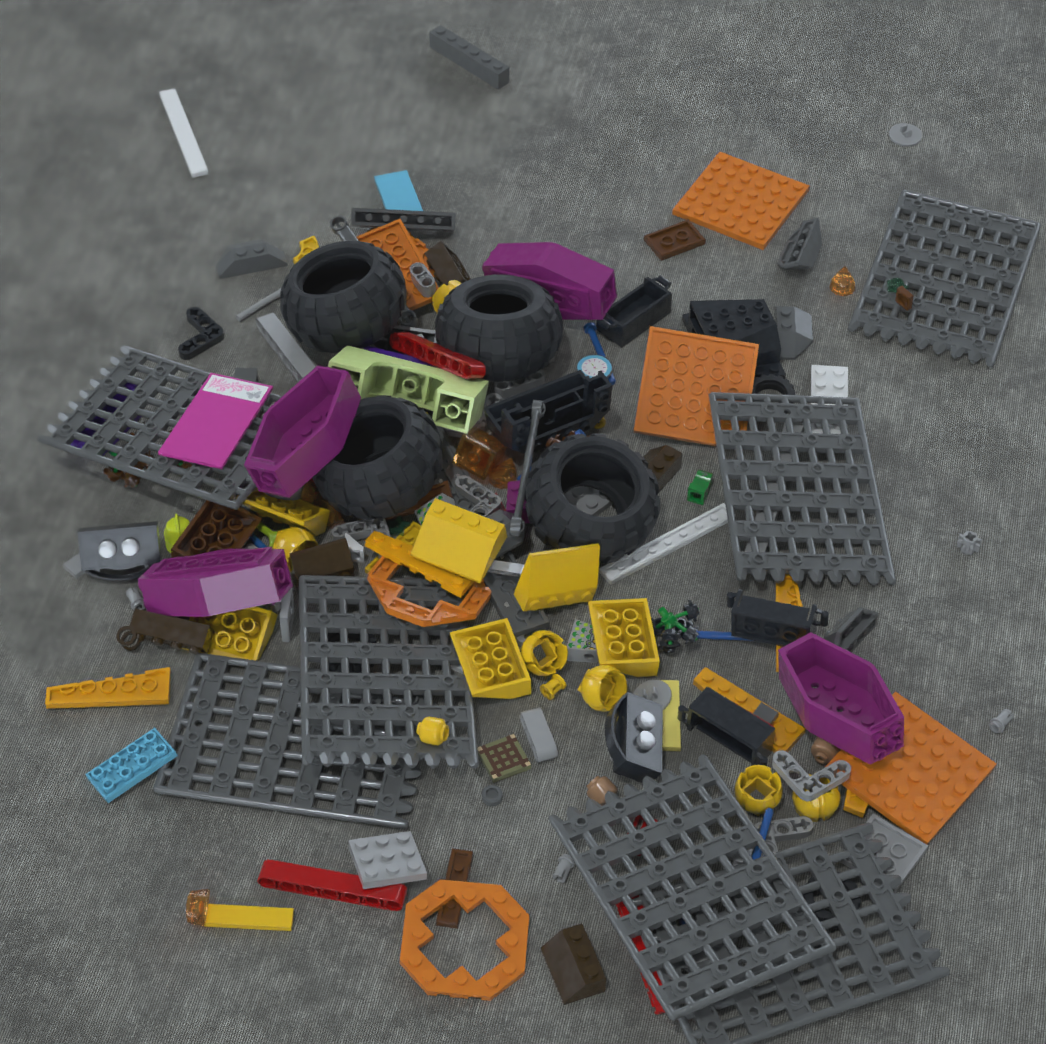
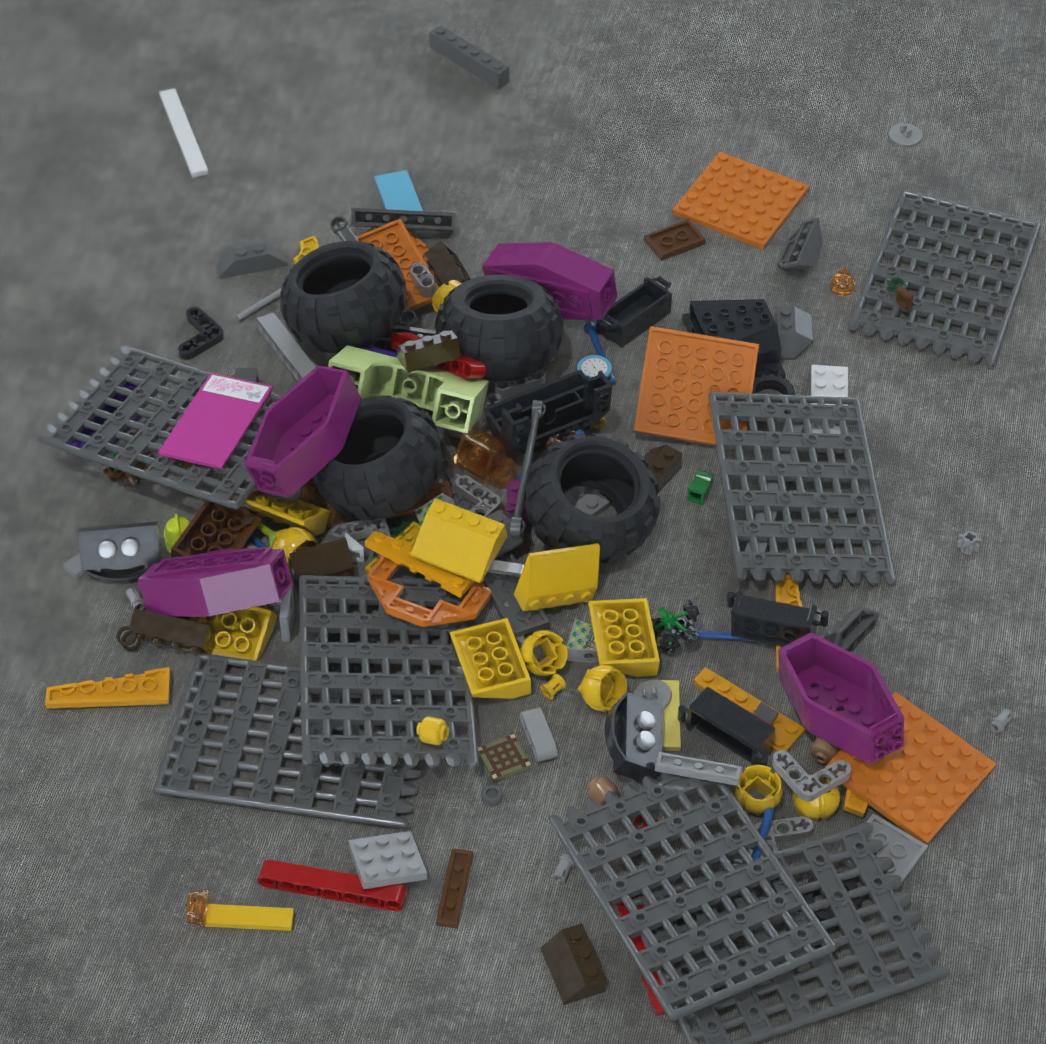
(131, 765): medium azure tile -> none
(428, 351): none -> dark brown slope
(460, 982): orange plate -> none
(665, 544): white tile -> none
(698, 768): none -> light grey tile

